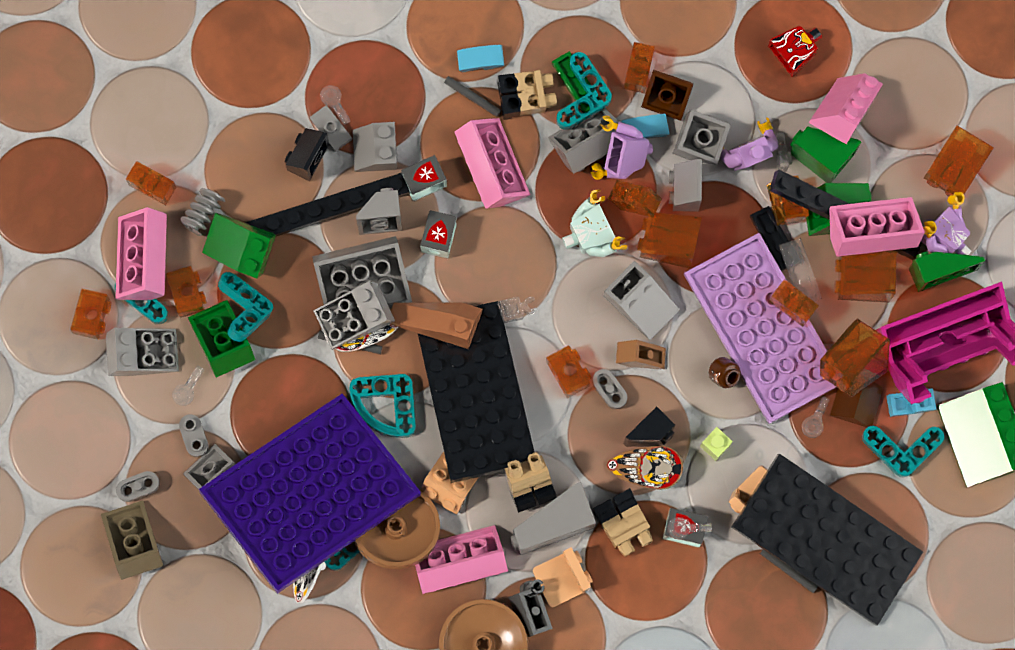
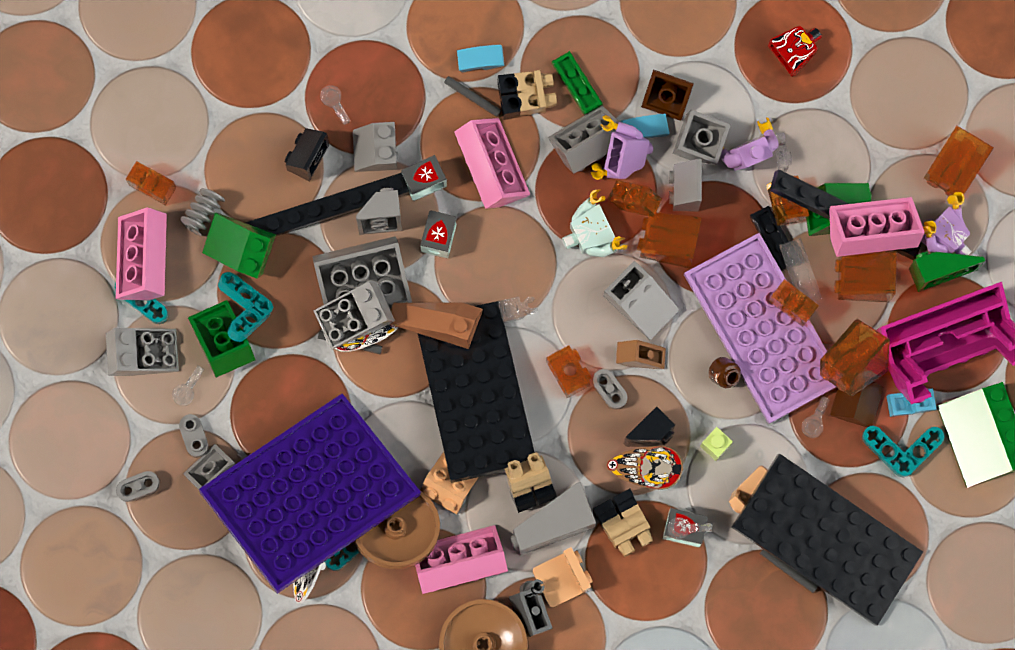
(89, 301): clear orange brick -> none
(131, 540): dark tan slope -> none
(178, 281): clear orange brick -> none
(327, 122): light grey plate -> none
(392, 390): teal beam -> none
(590, 98): teal beam -> none
(639, 67): clear orange brick -> none
(822, 152): green slope -> none
(846, 105): bright pink slope -> none

